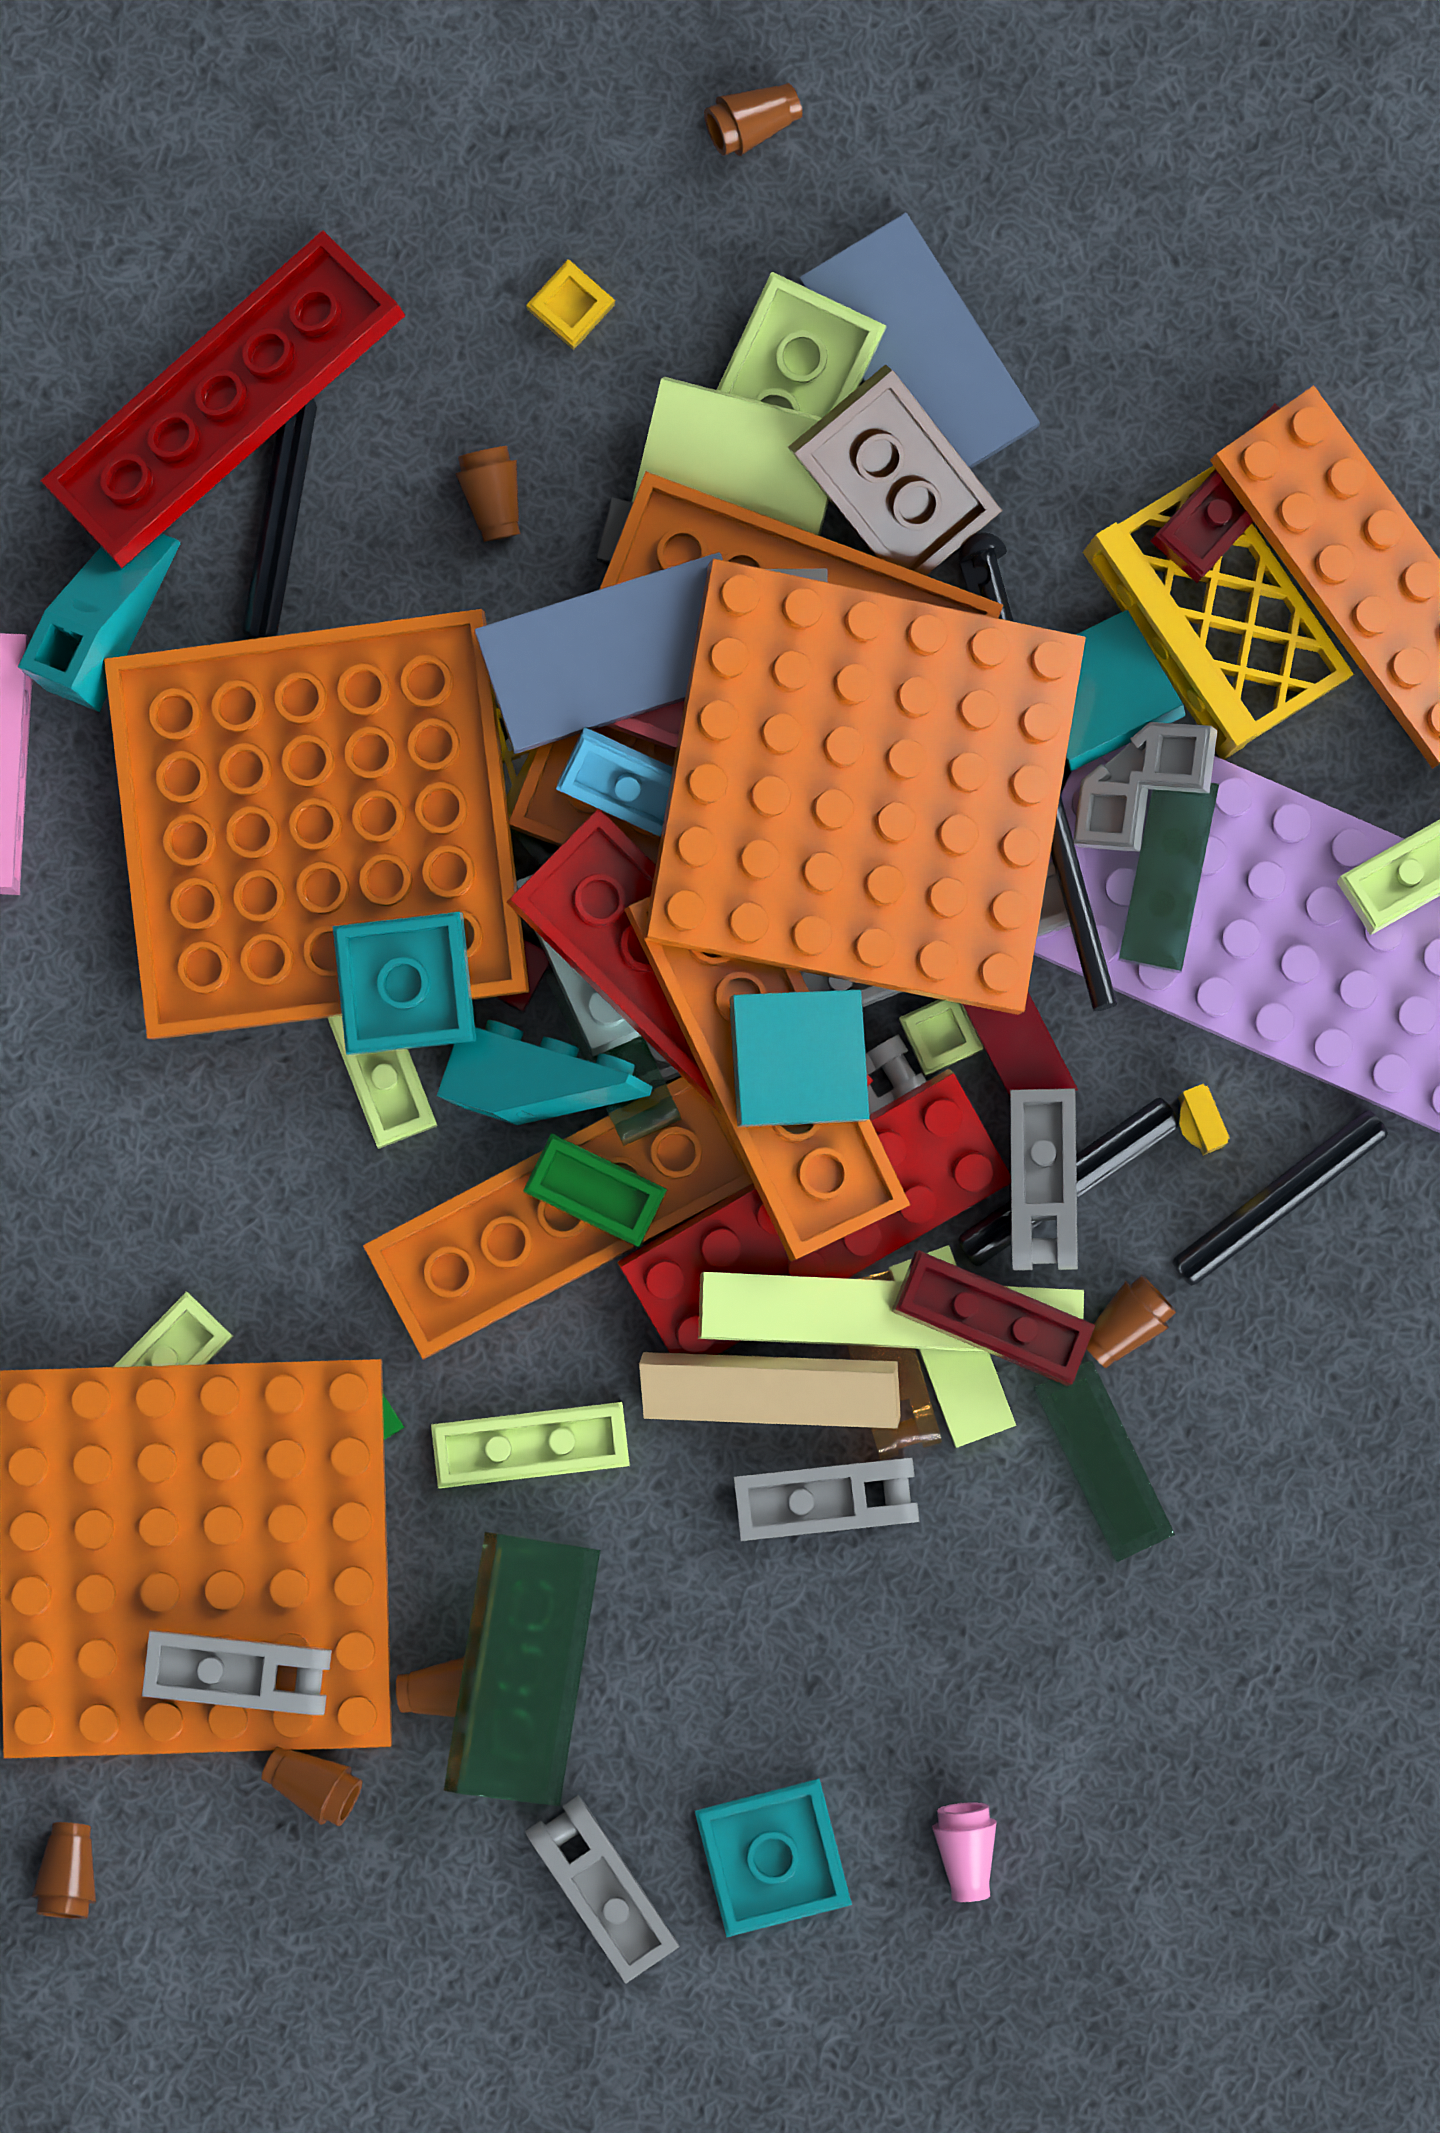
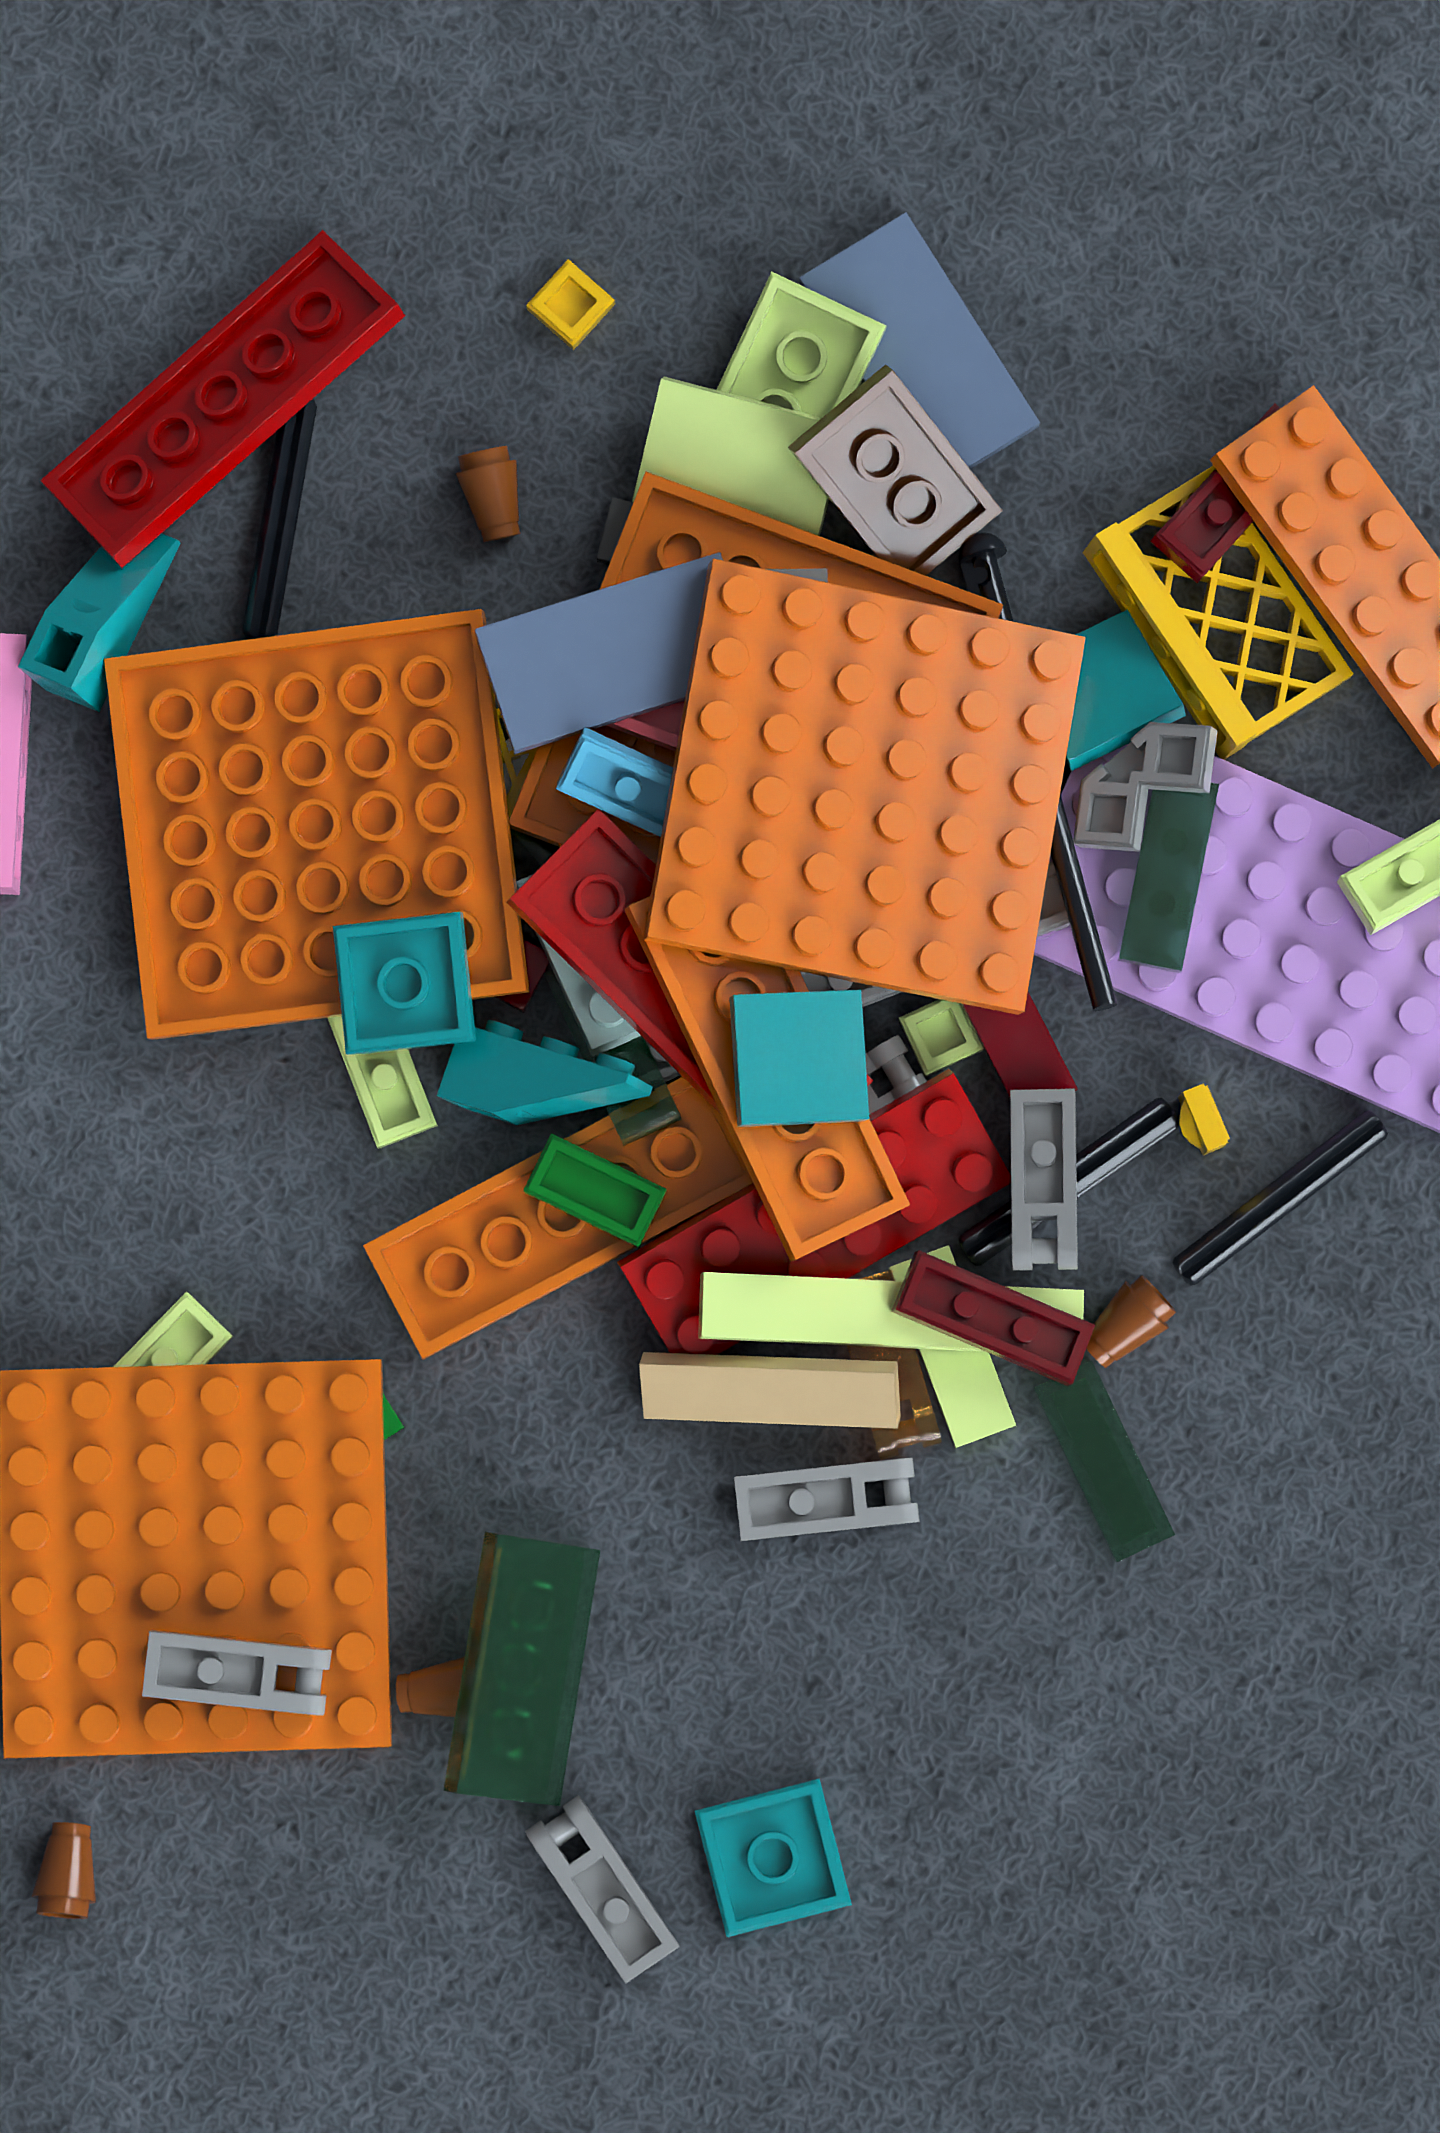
(313, 1784): dark orange cone -> none
(530, 1445): yellowish green tile -> none
(751, 117): dark orange cone -> none
(966, 1847): bright pink cone -> none

